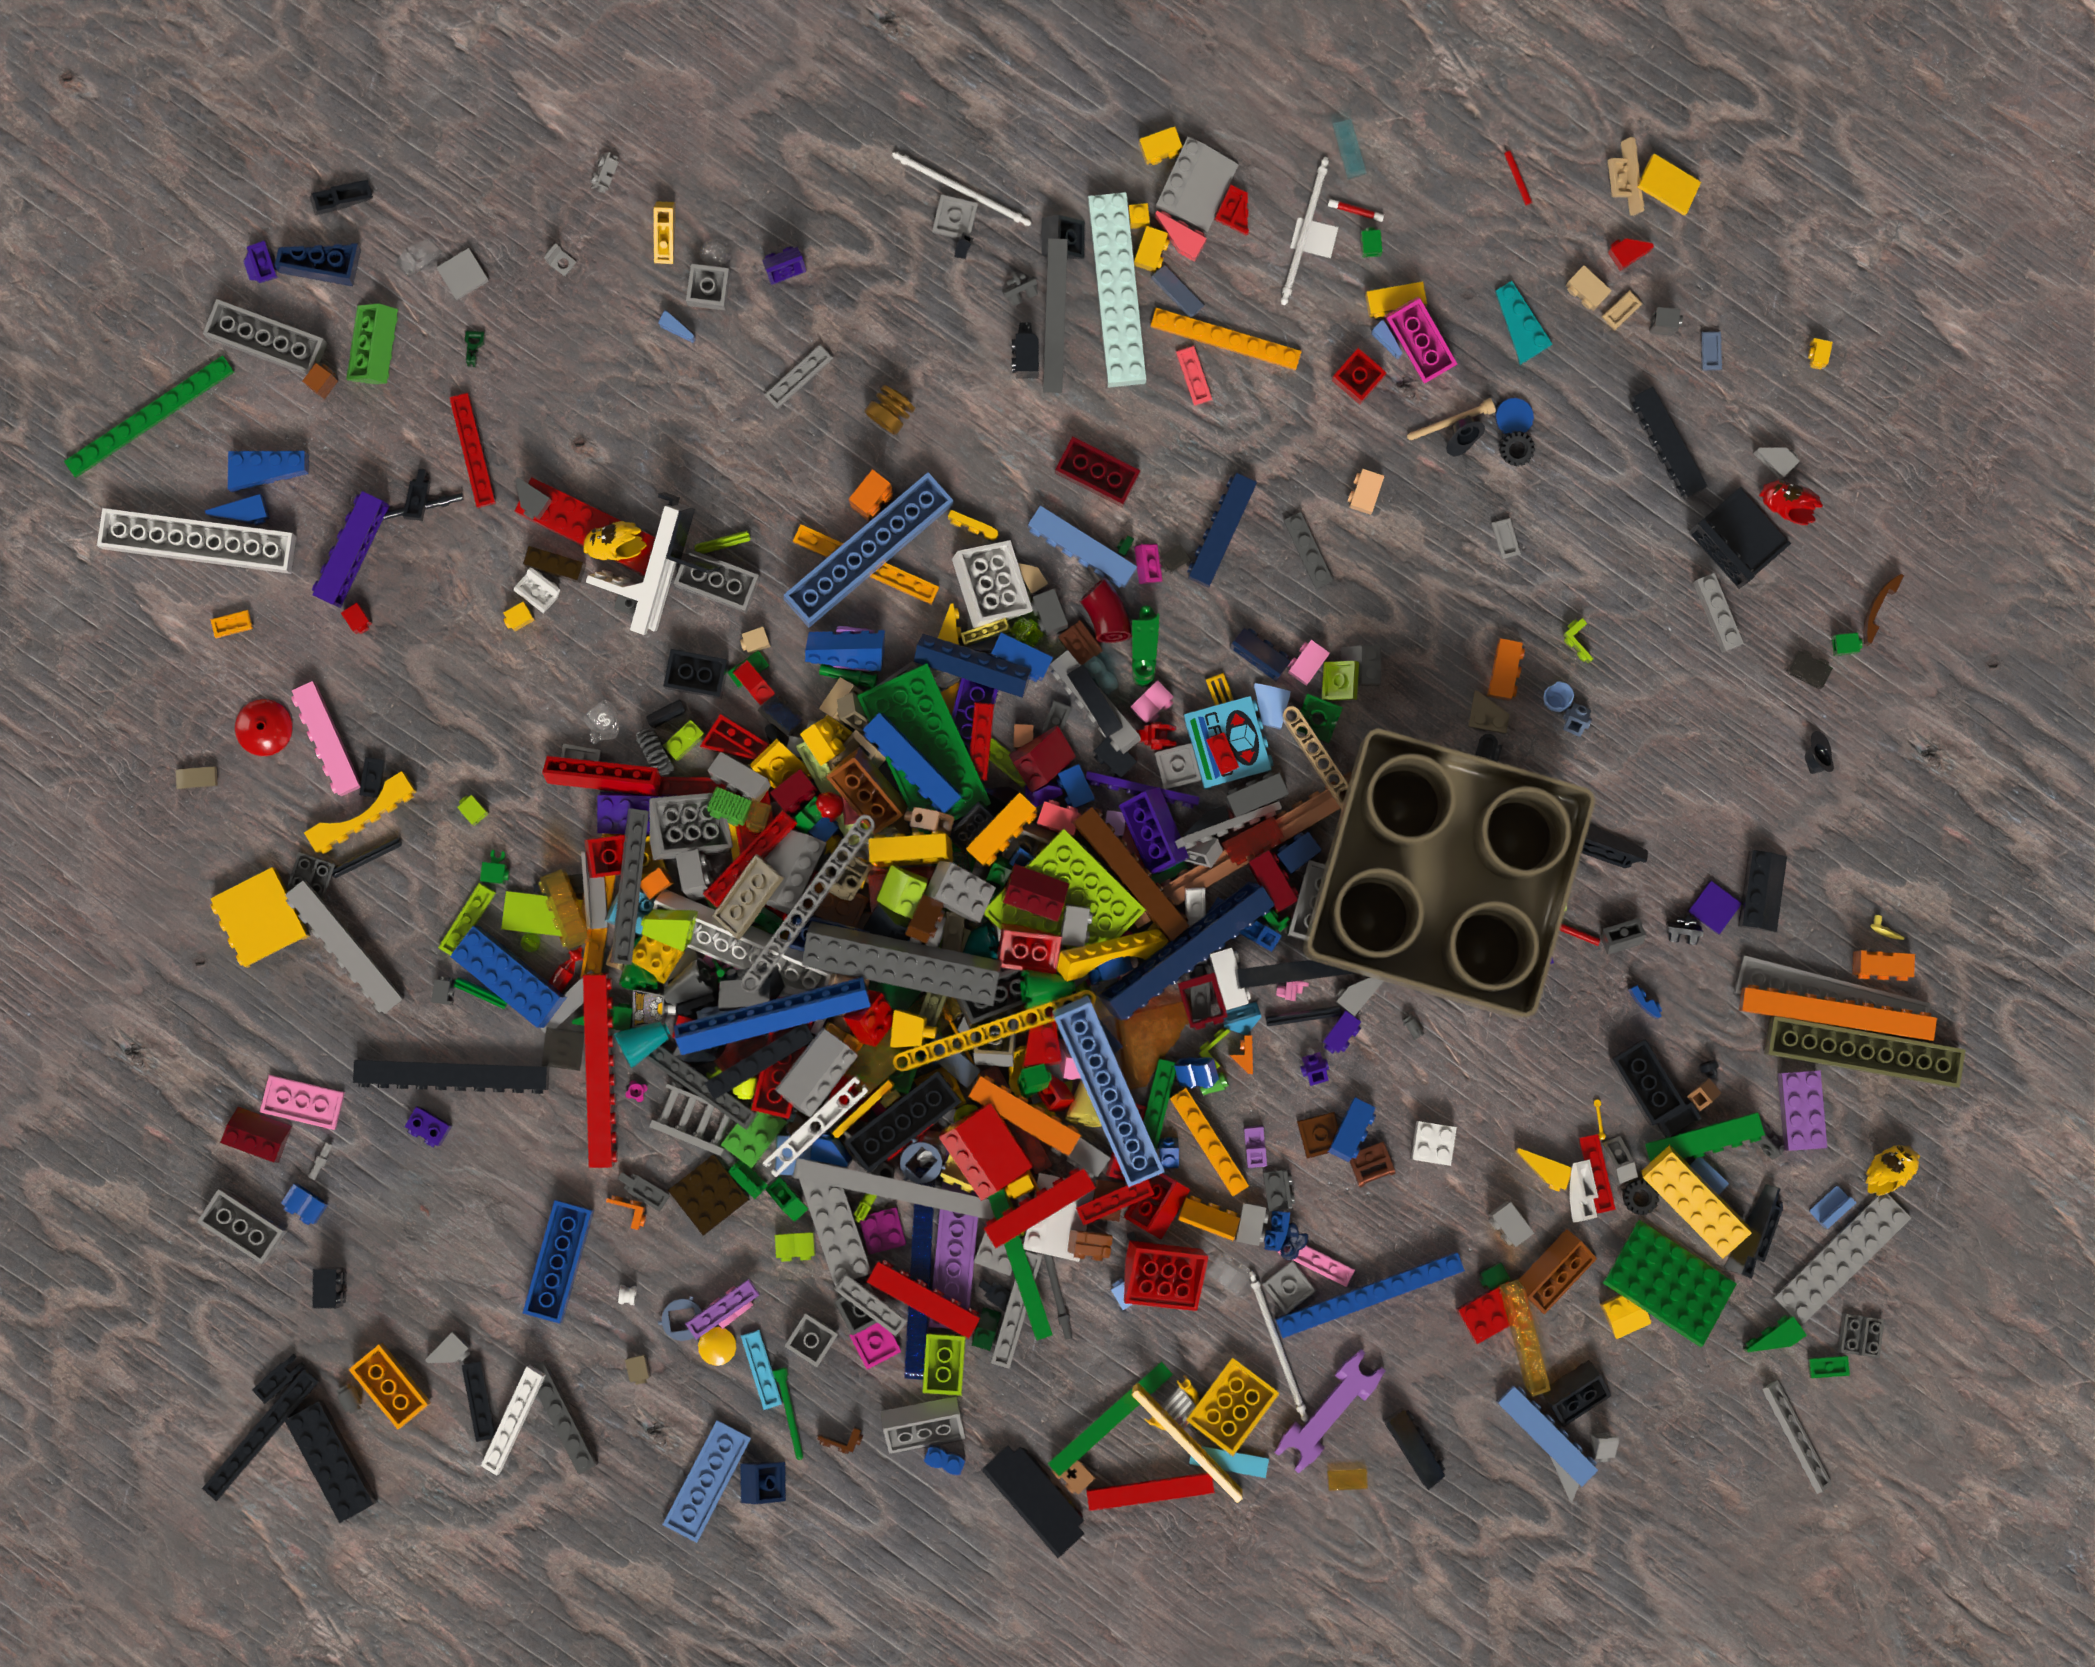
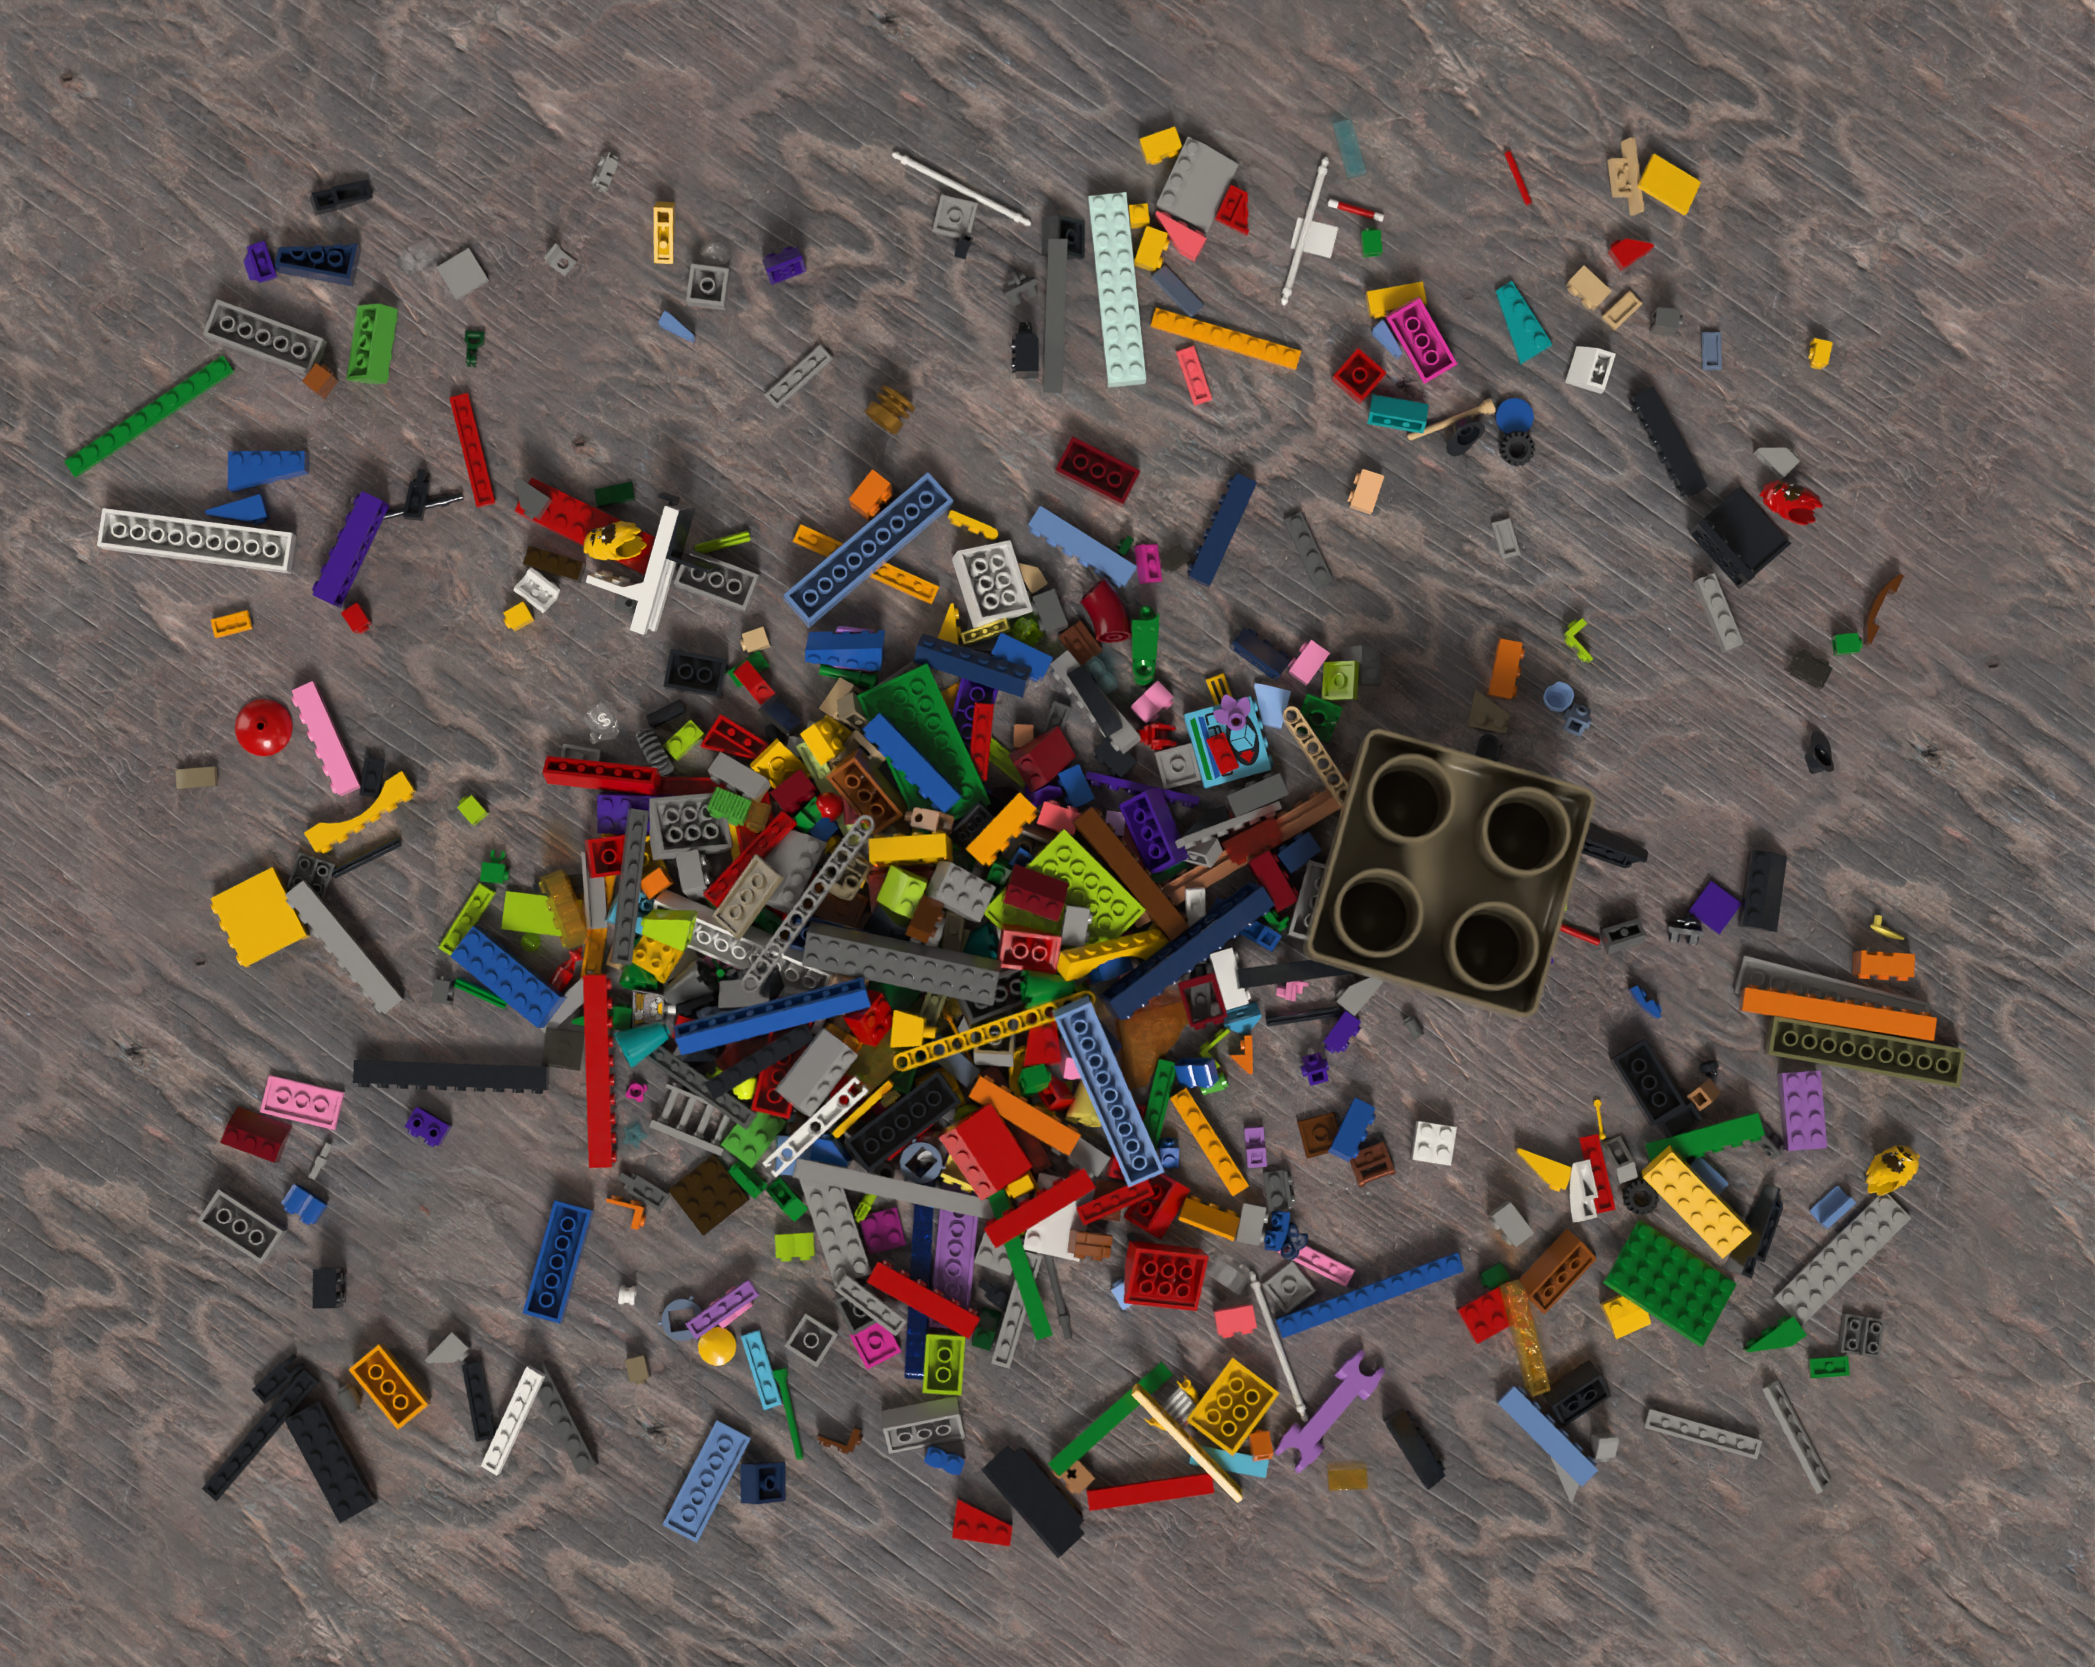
(614, 494): none -> dark green slope
(634, 1131): none -> clear light blue plate
(980, 1526): none -> red wedge
(1232, 709): none -> medium lavender plate
(1235, 1319): none -> coral brick
(1260, 1445): none -> orange brick
(1398, 414): none -> teal brick
(1590, 368): none -> white slope
(1702, 1434): none -> light grey plate

